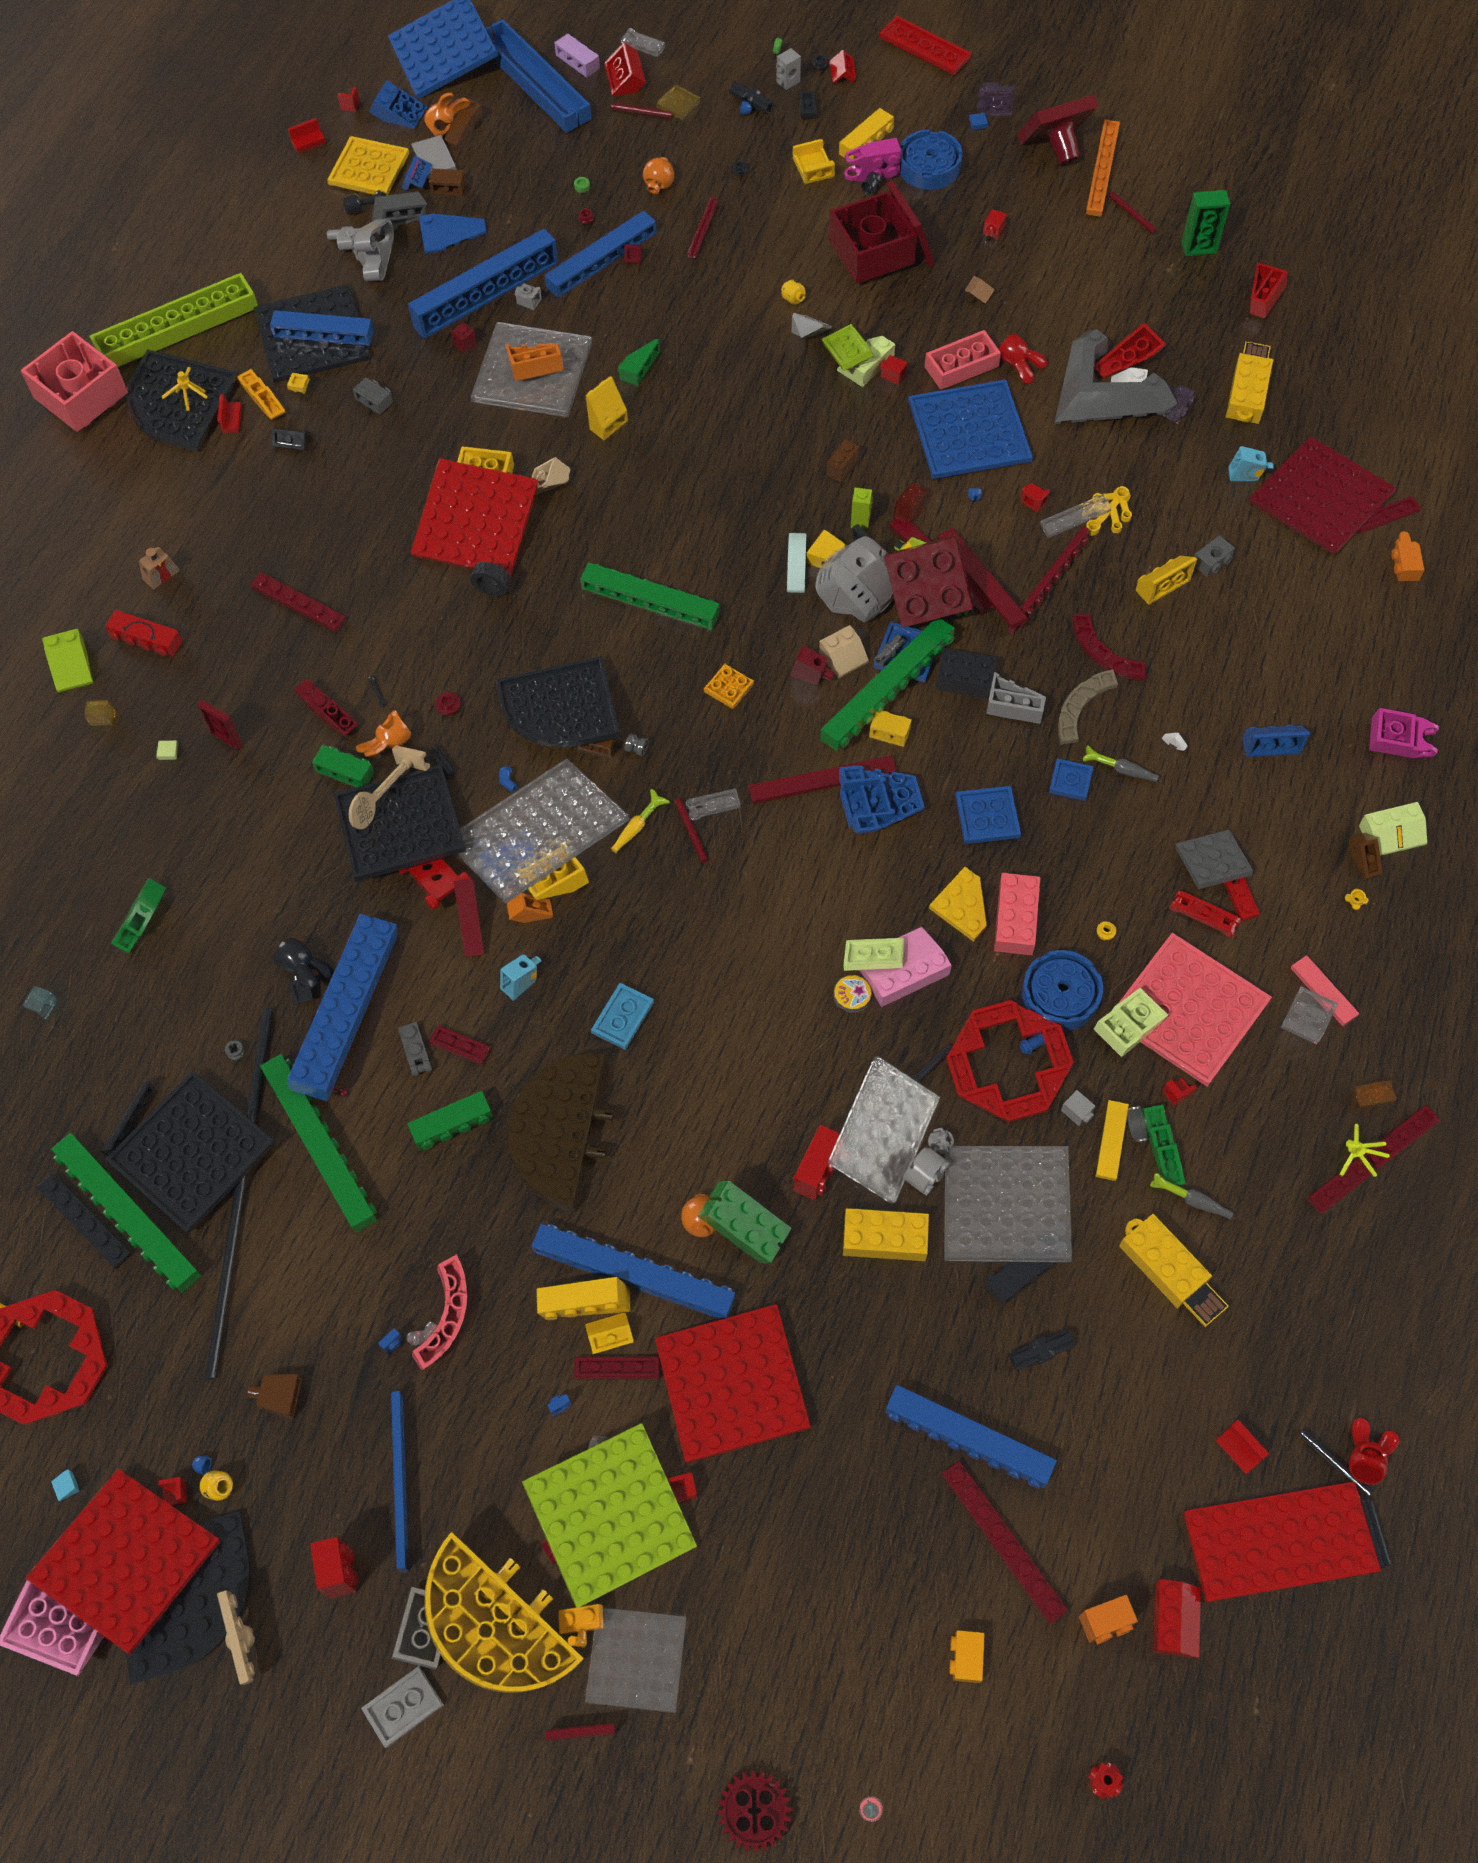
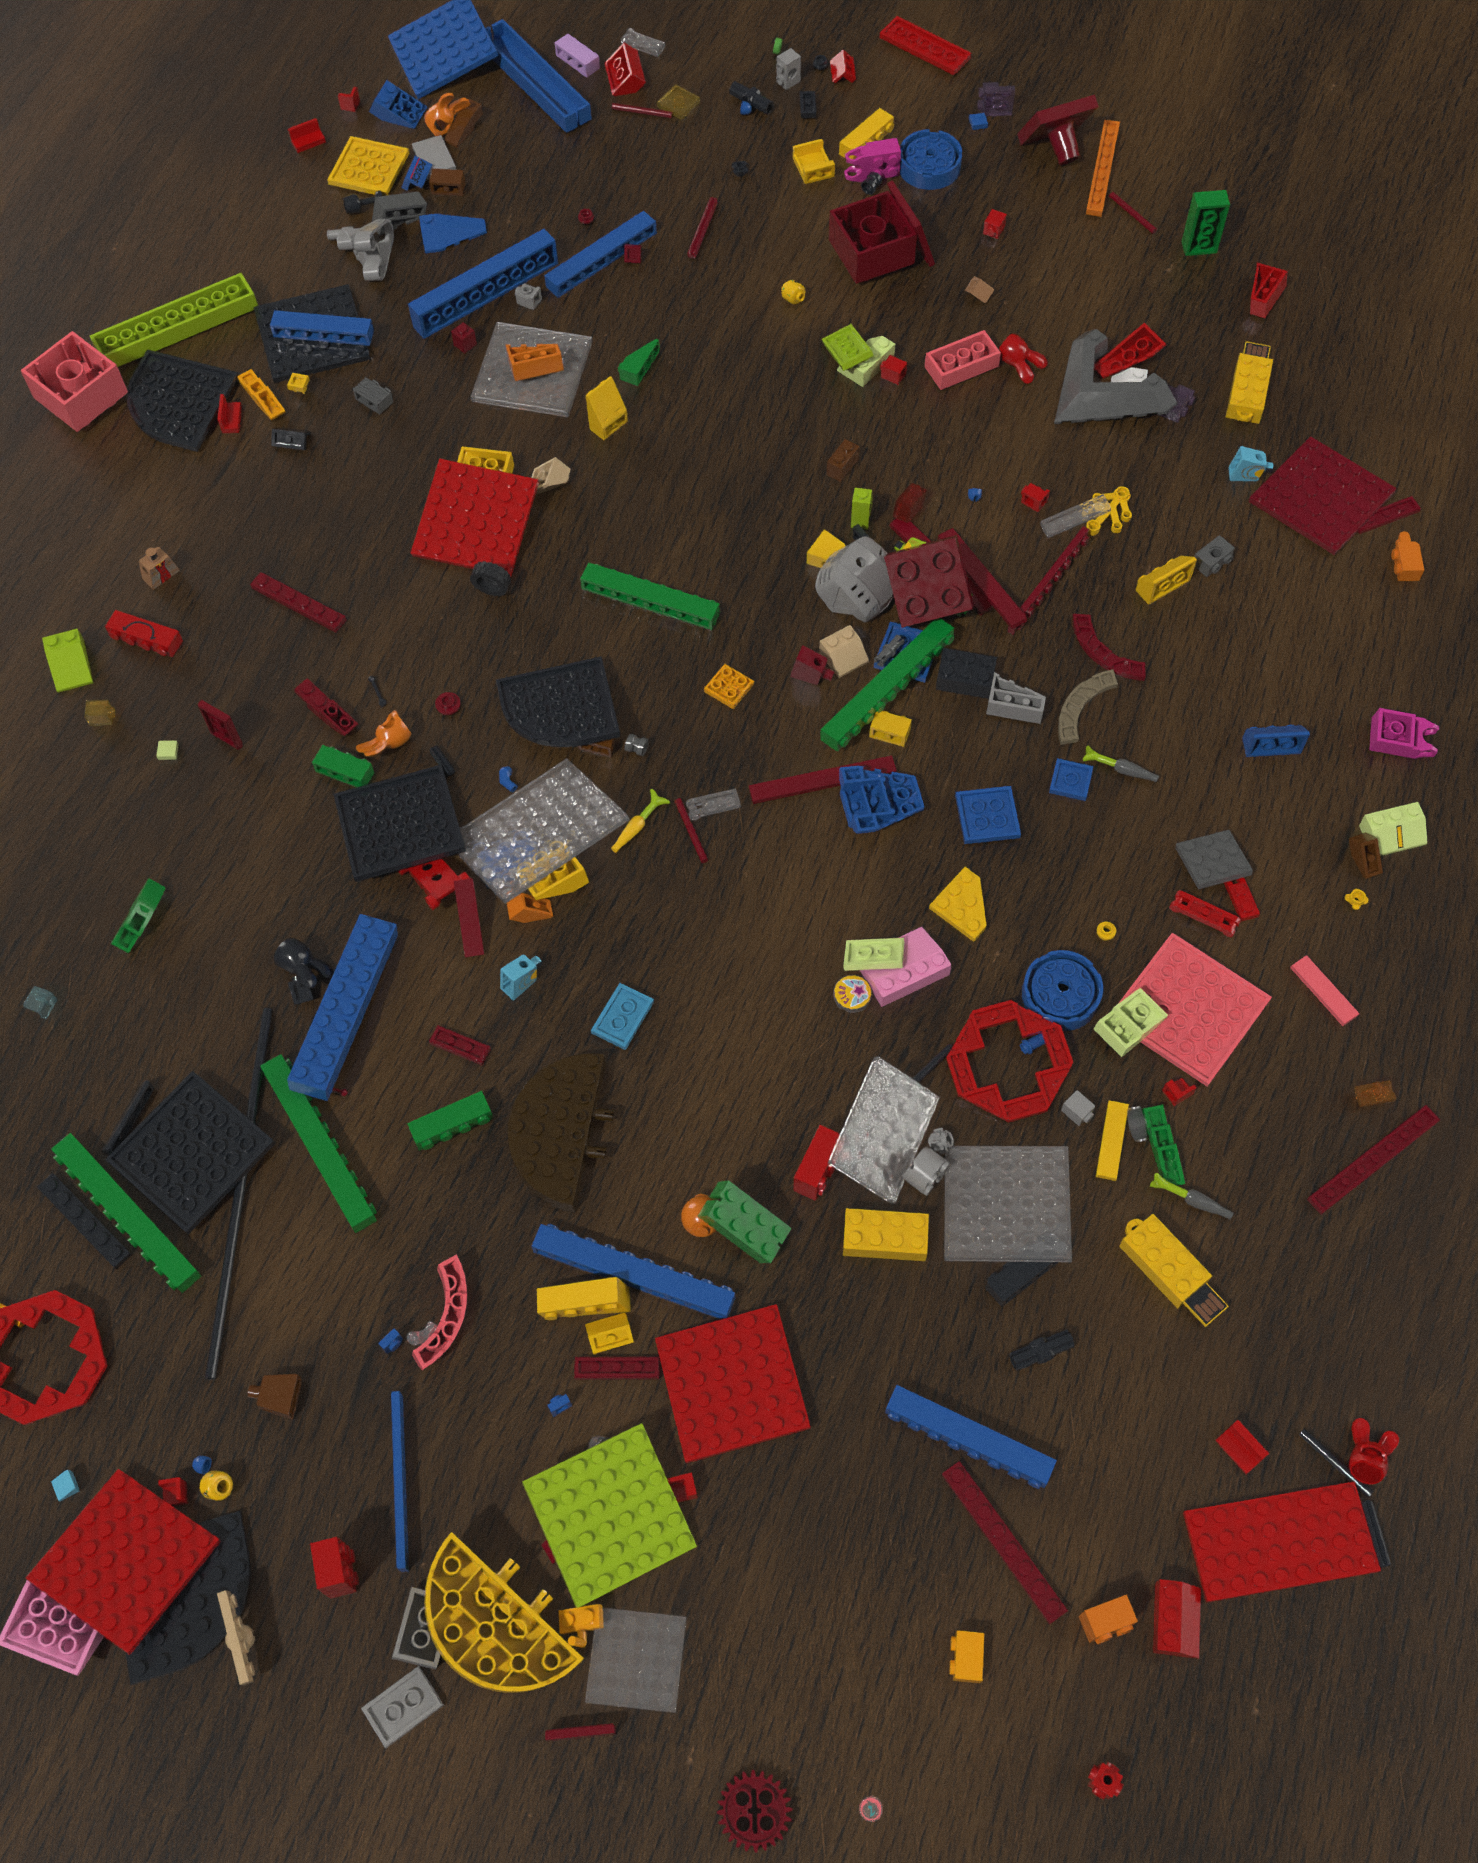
(184, 384): yellow plant -> none
(236, 1055): dark grey bush -> none
(363, 805): tan piece -> none
(414, 1048): dark grey plate -> none
(581, 184): bright green tile -> none
(658, 175): orange brick -> none
(796, 562): light aqua slope -> none
(807, 326): light grey slope -> none
(969, 429): blue plate -> none
(1017, 914): coral brick -> none
(1176, 740): white tile -> none
(1309, 1015): clear brick -> none
(1358, 1149): neon yellow plant -> none

